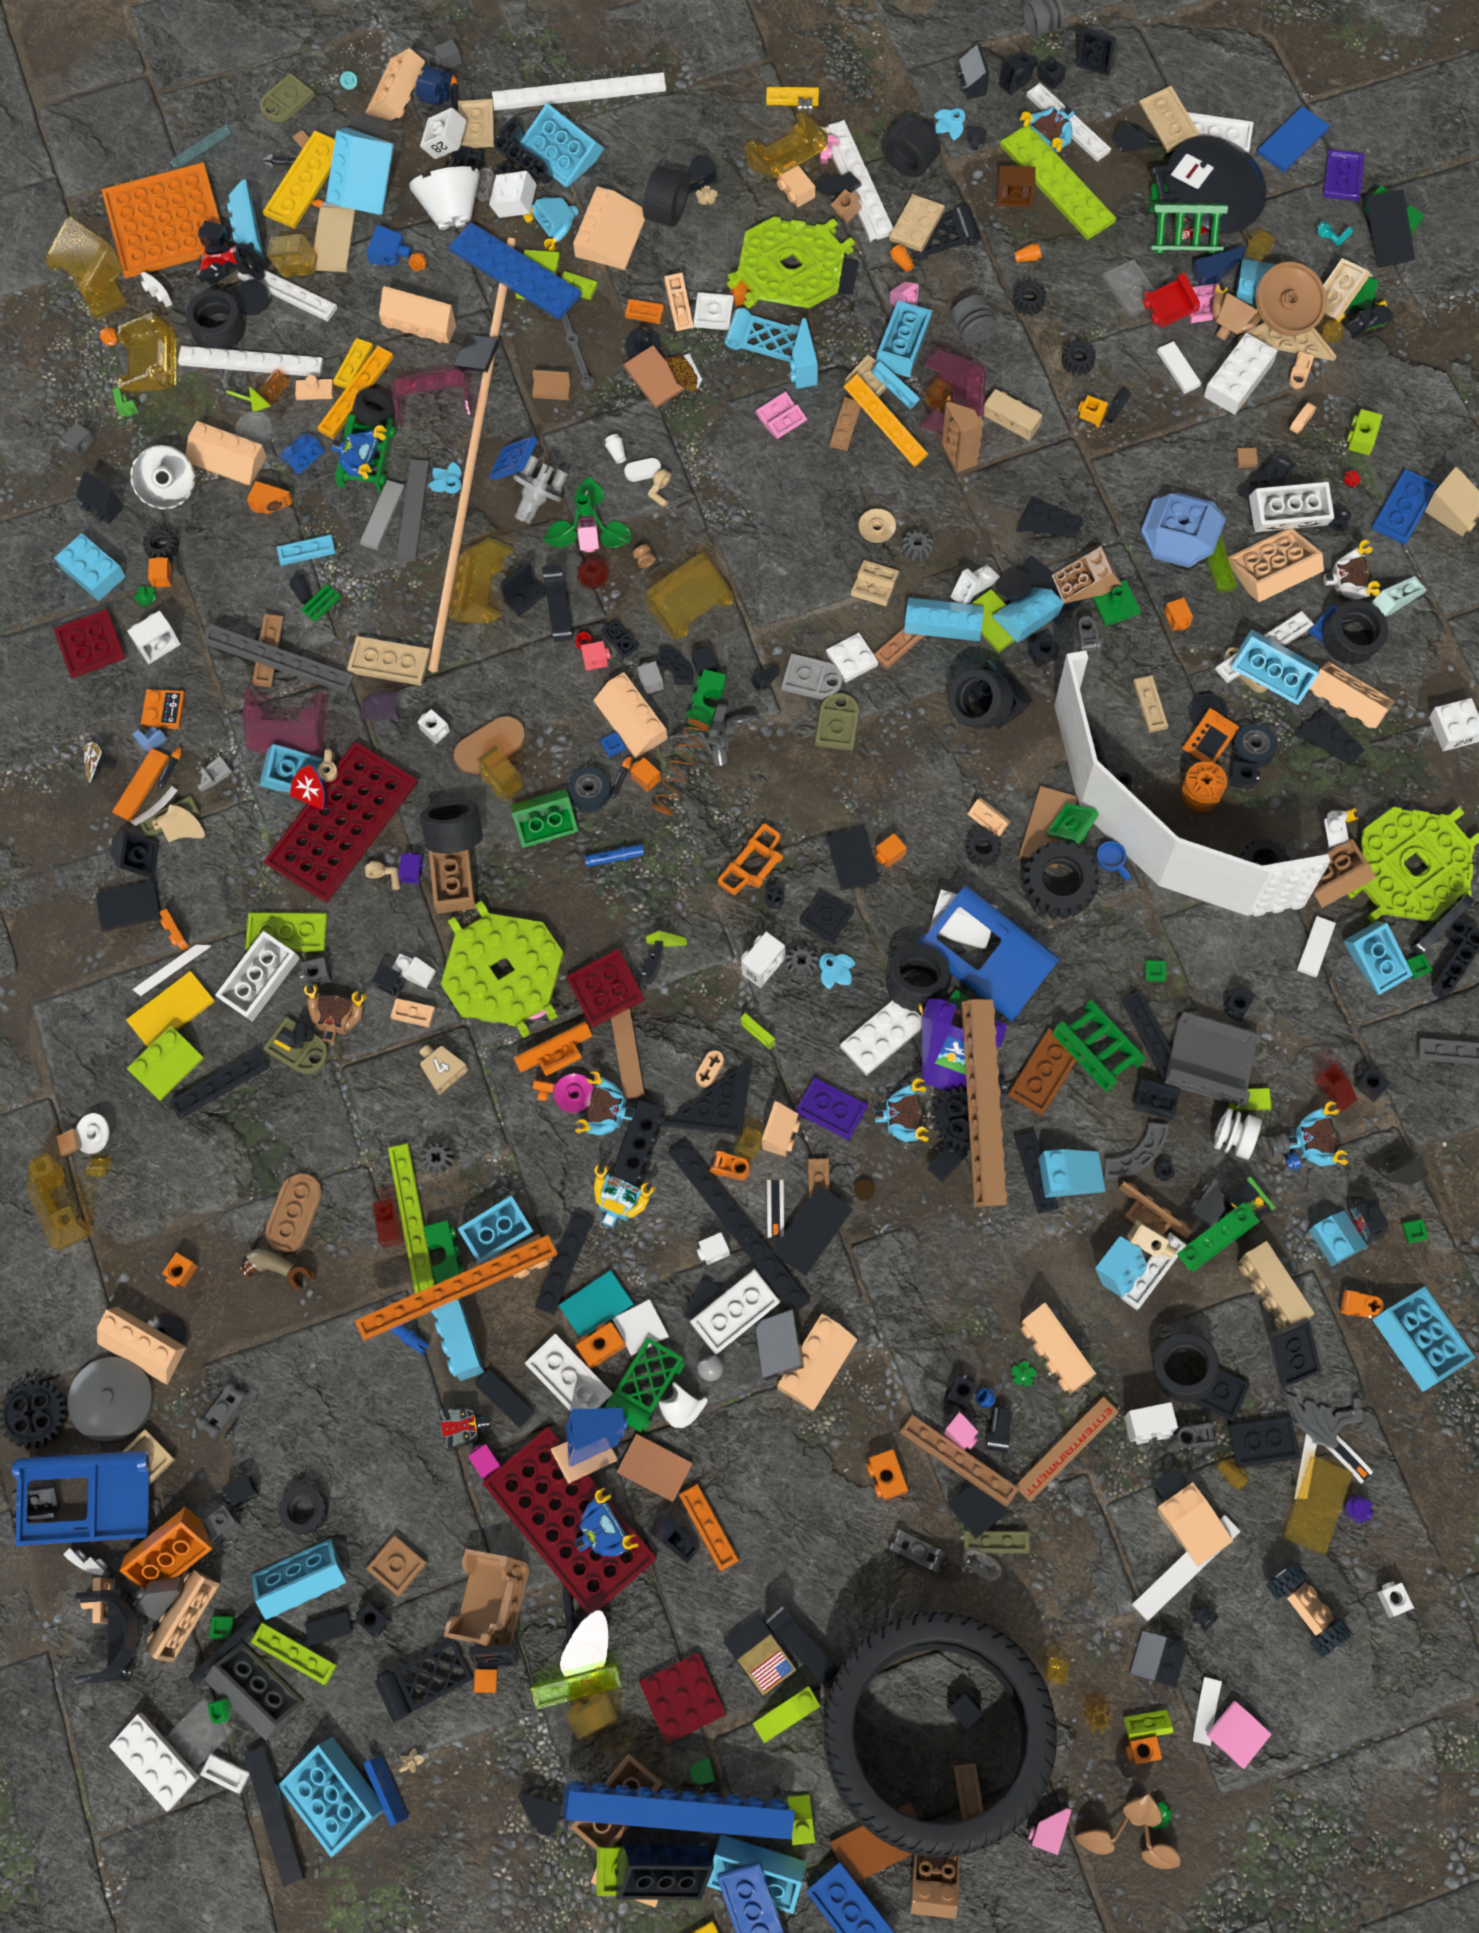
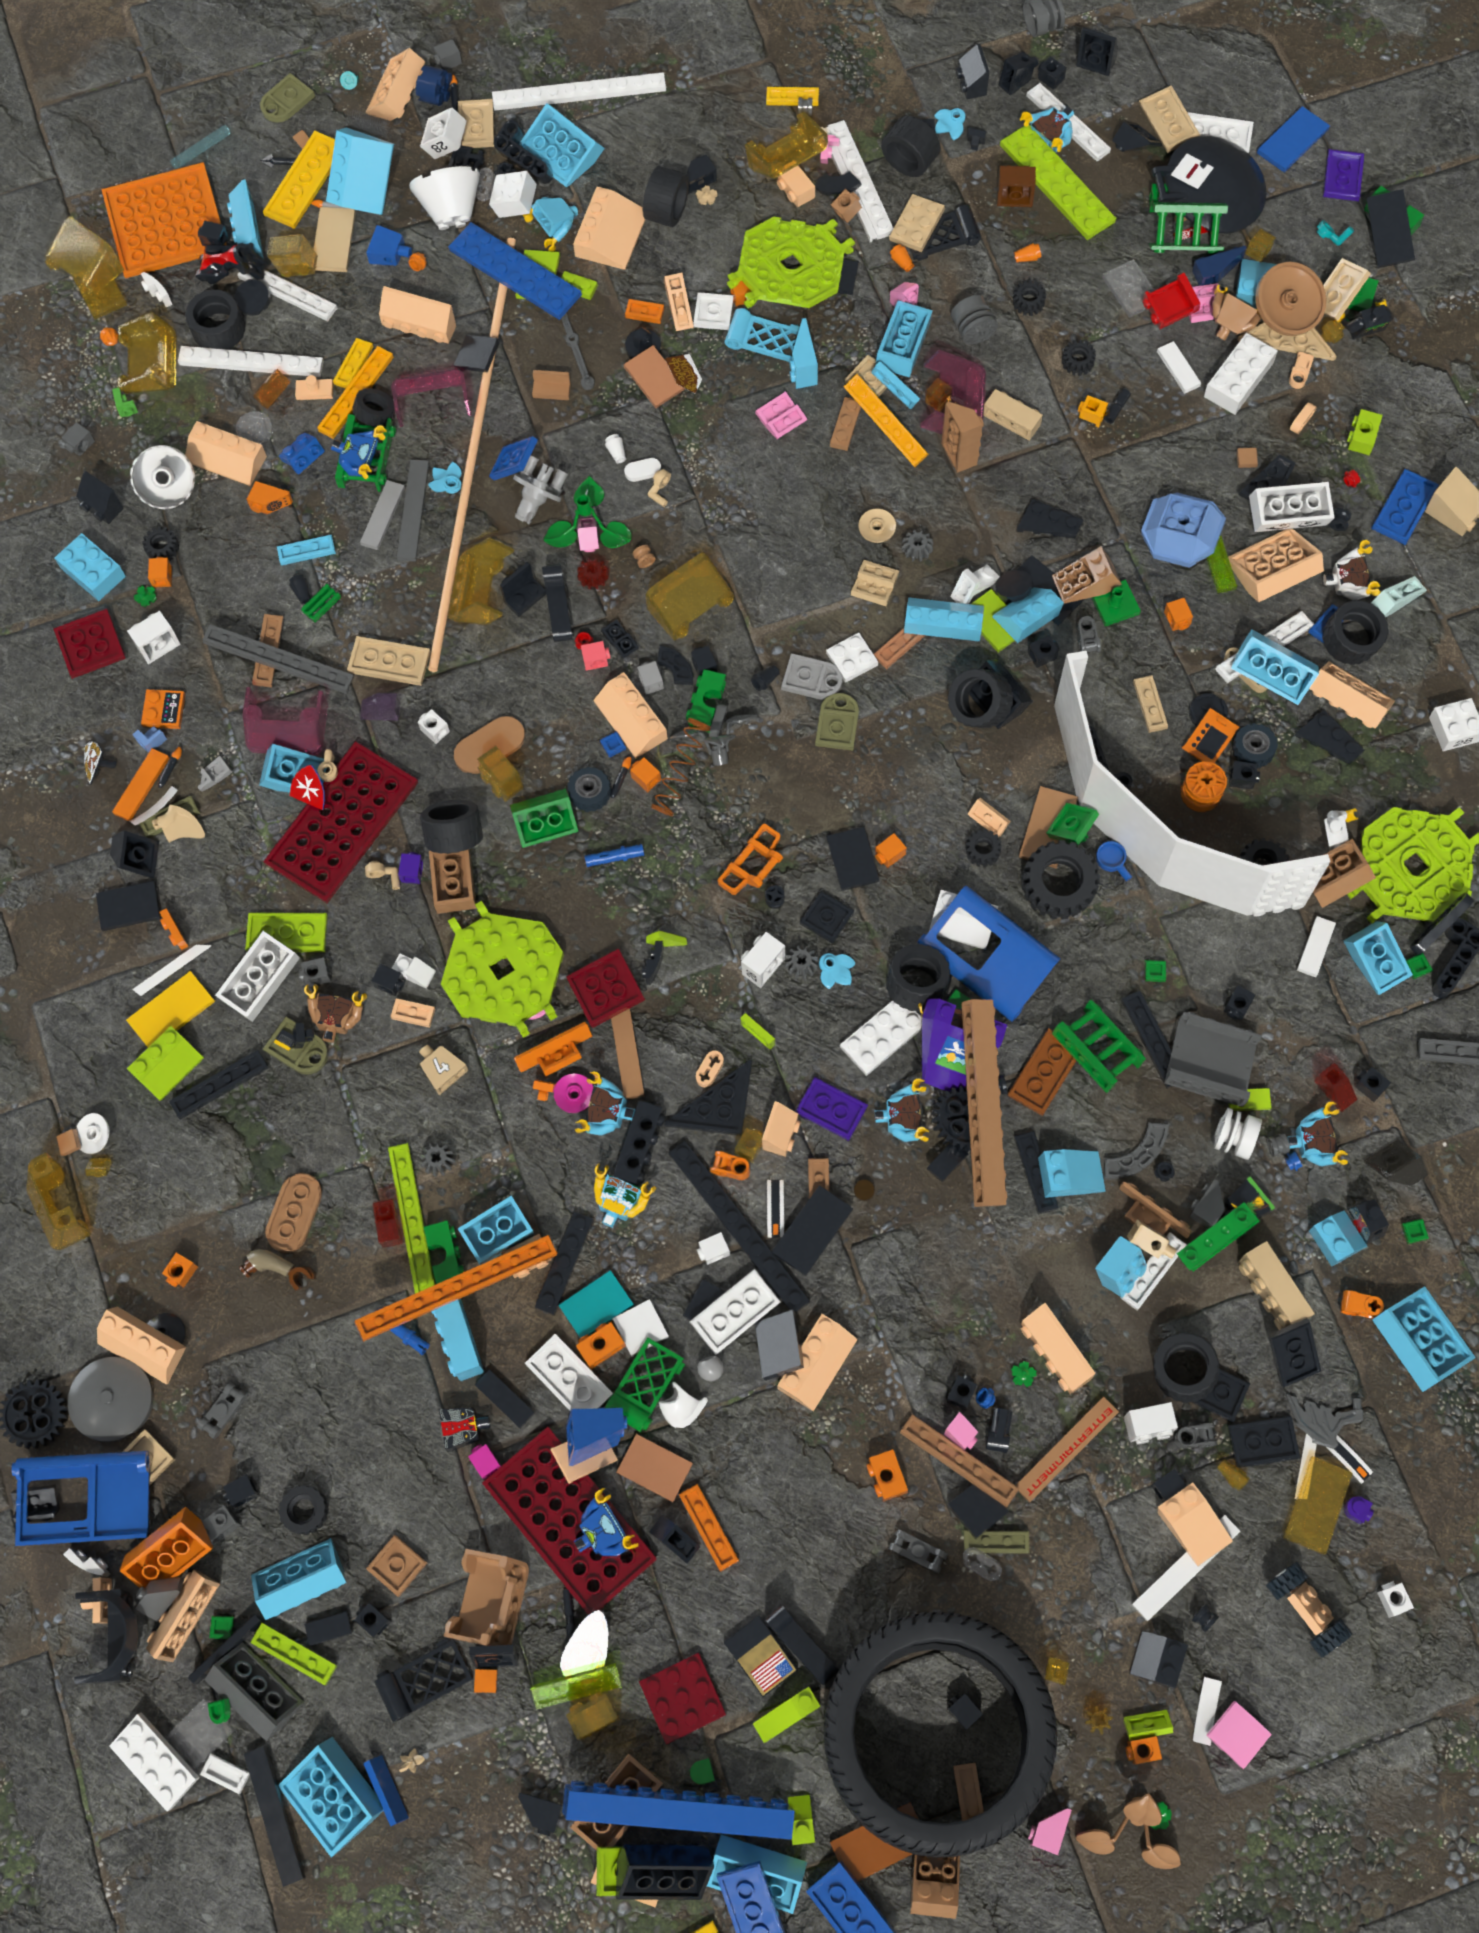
(256, 400): lime piece -> none
(1157, 1099): black bracket -> none

